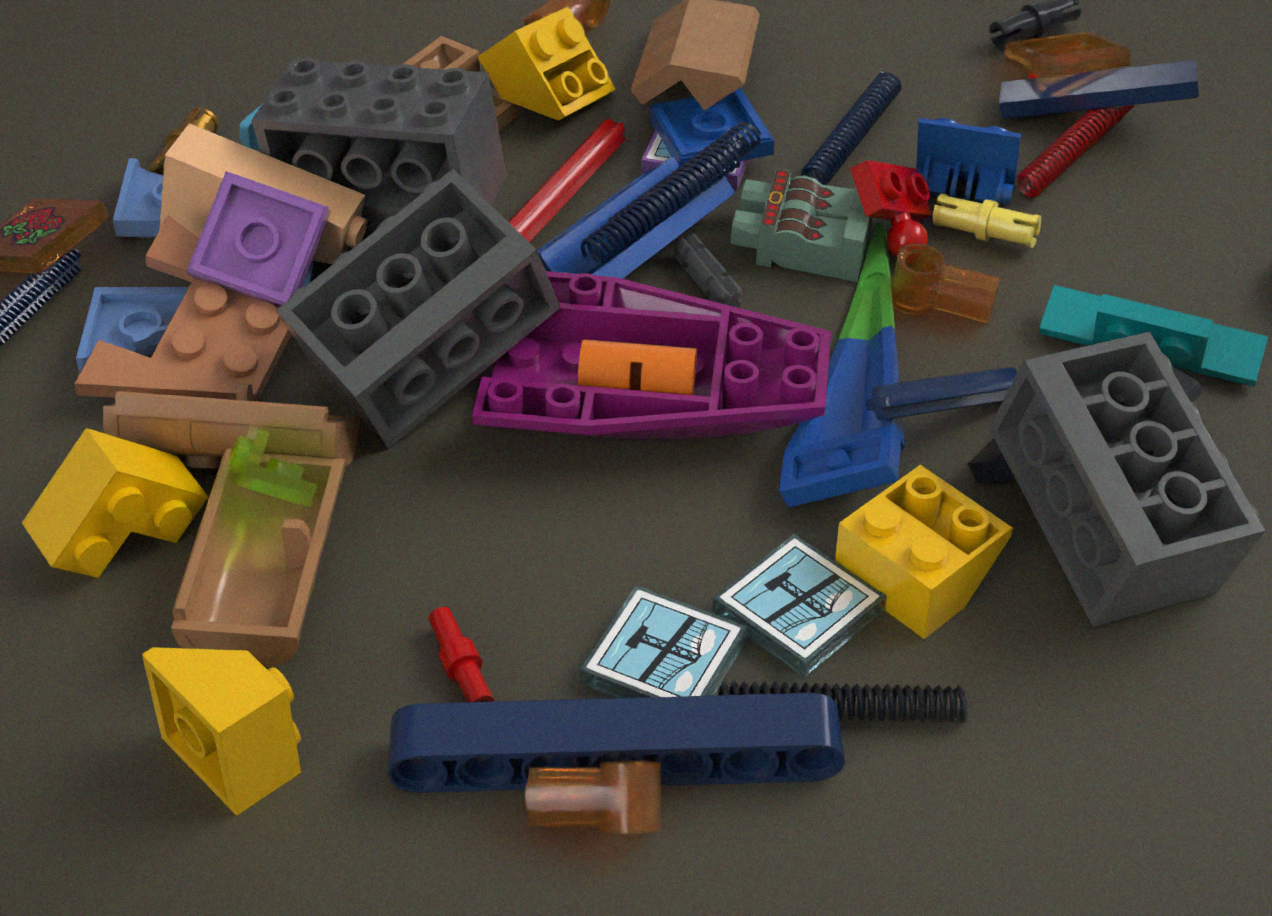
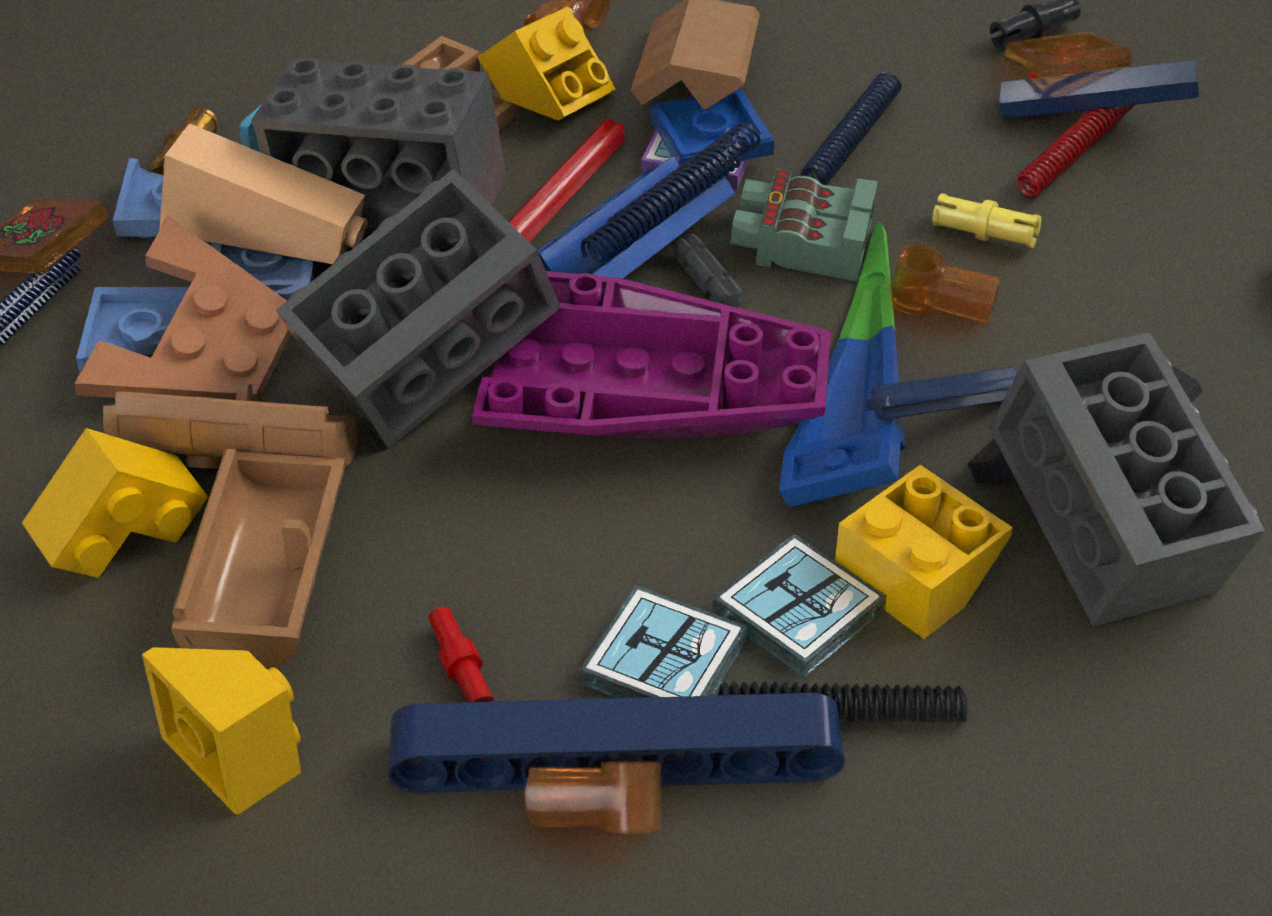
(258, 240): medium lavender tile -> none
(280, 477): clear neon green bracket -> none
(637, 367): orange pin -> none
(897, 196): red plate -> none
(968, 155): blue hinge -> none
(1185, 339): teal bracket -> none

